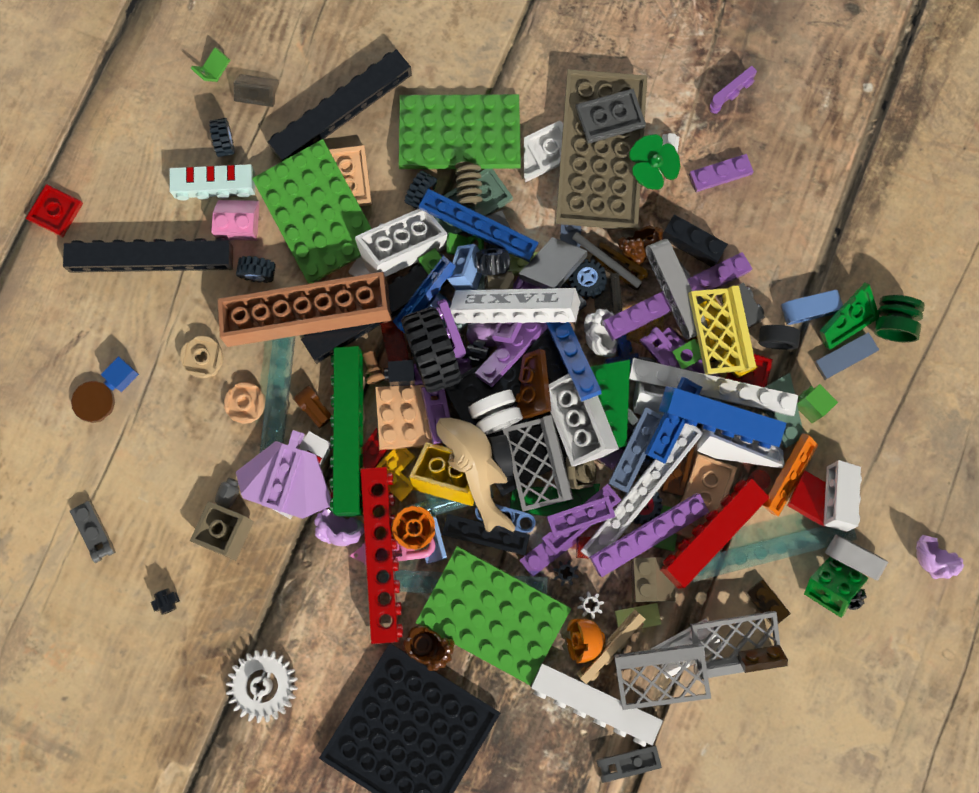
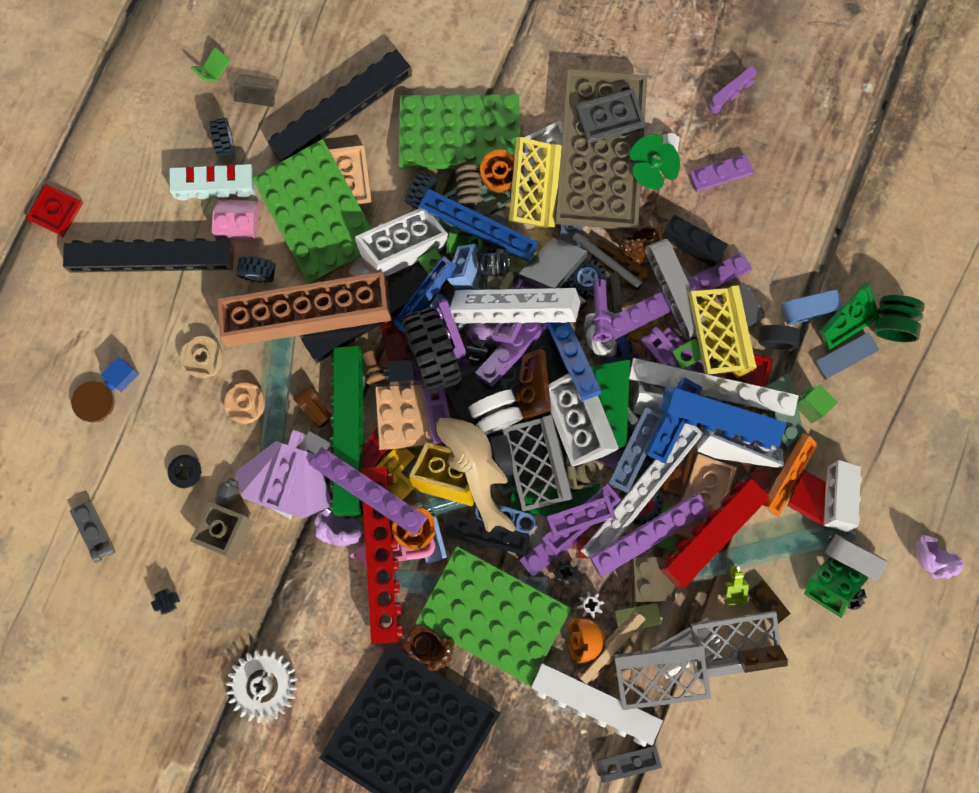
(175, 469): none -> black gear
(368, 491): none -> medium lavender plate
(497, 171): none -> orange cylinder
(546, 185): none -> light yellow fence
(601, 318): none -> medium lavender pin
(737, 590): none -> lime plate

